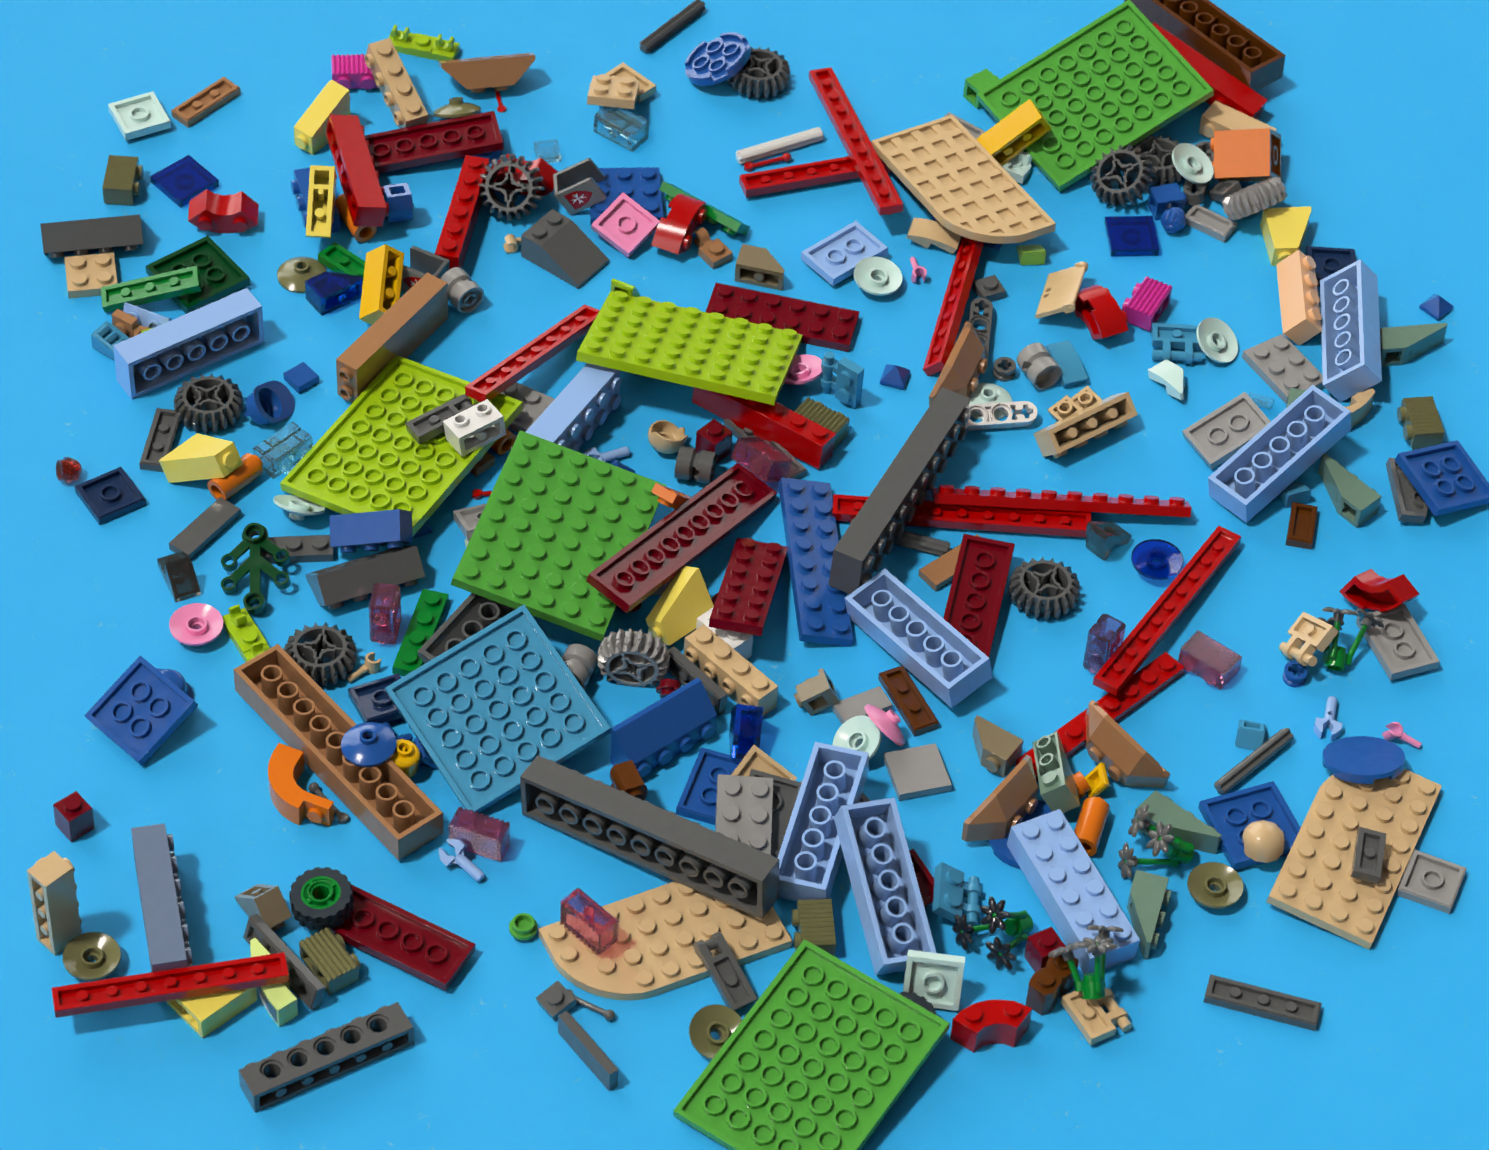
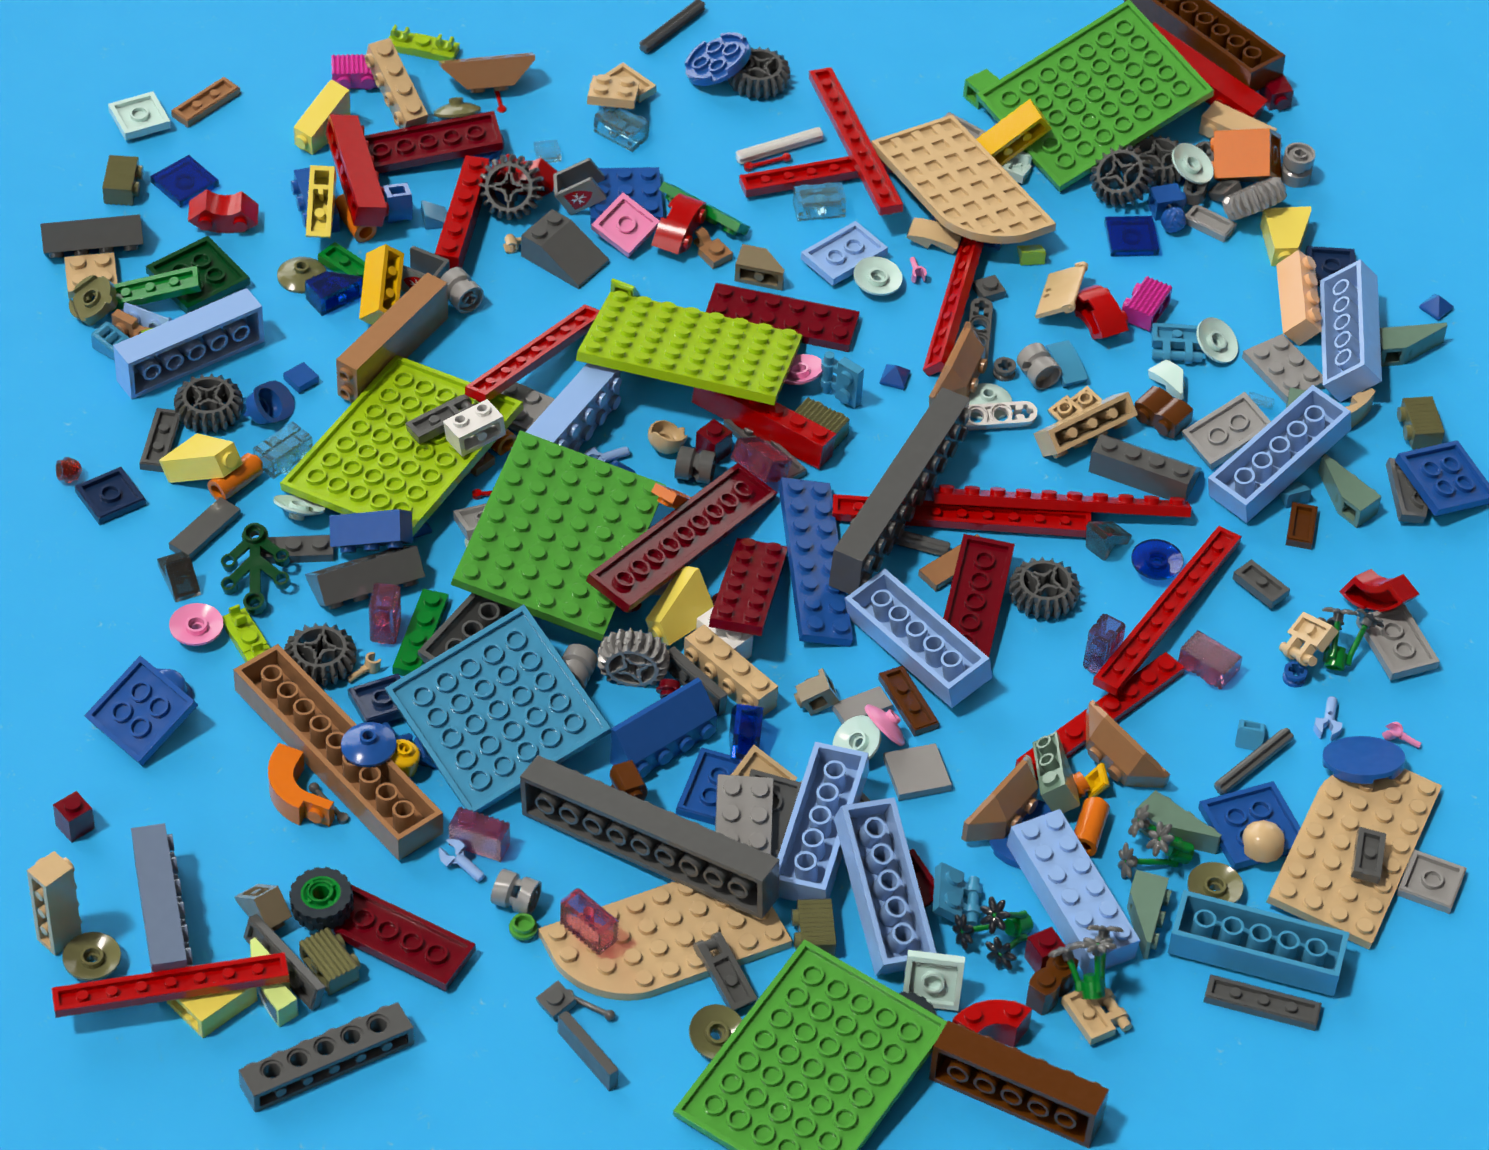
(92, 311): none -> olive plate
(433, 215): none -> dark azure slope
(507, 888): none -> light grey wheel
(819, 201): none -> clear light blue brick
(995, 746): dark tan slope -> none
(1018, 1084): none -> reddish brown brick
(1142, 468): none -> dark grey slope
(1163, 412): none -> reddish brown brick
(1258, 942): none -> dark azure brick
(1261, 583): none -> dark grey plate
(1278, 93): none -> dark red brick
(1297, 164): none -> light grey wheel

